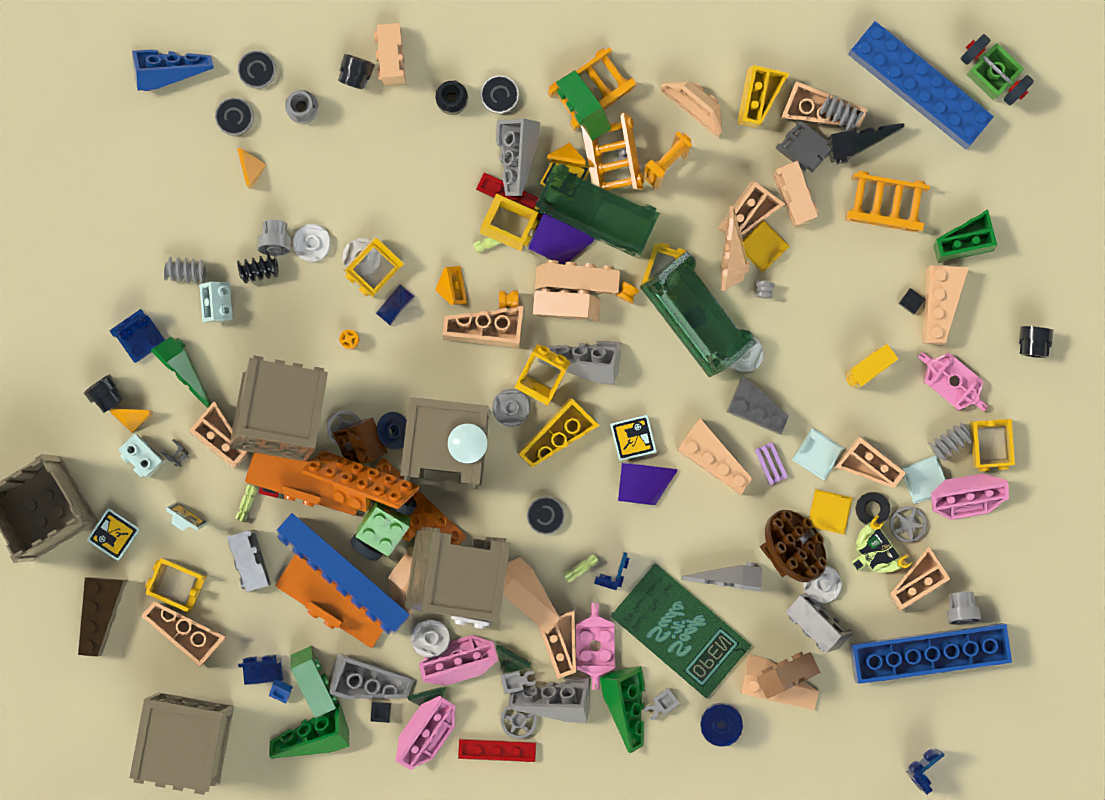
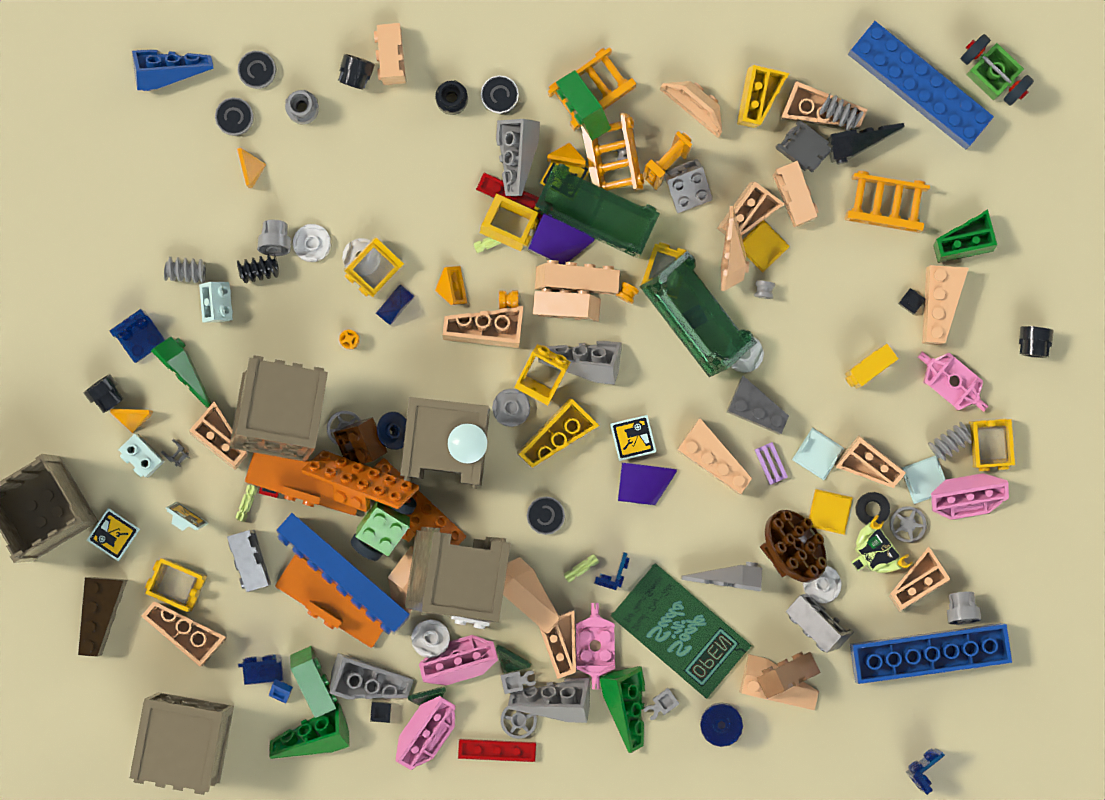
(688, 185): none -> light grey bracket

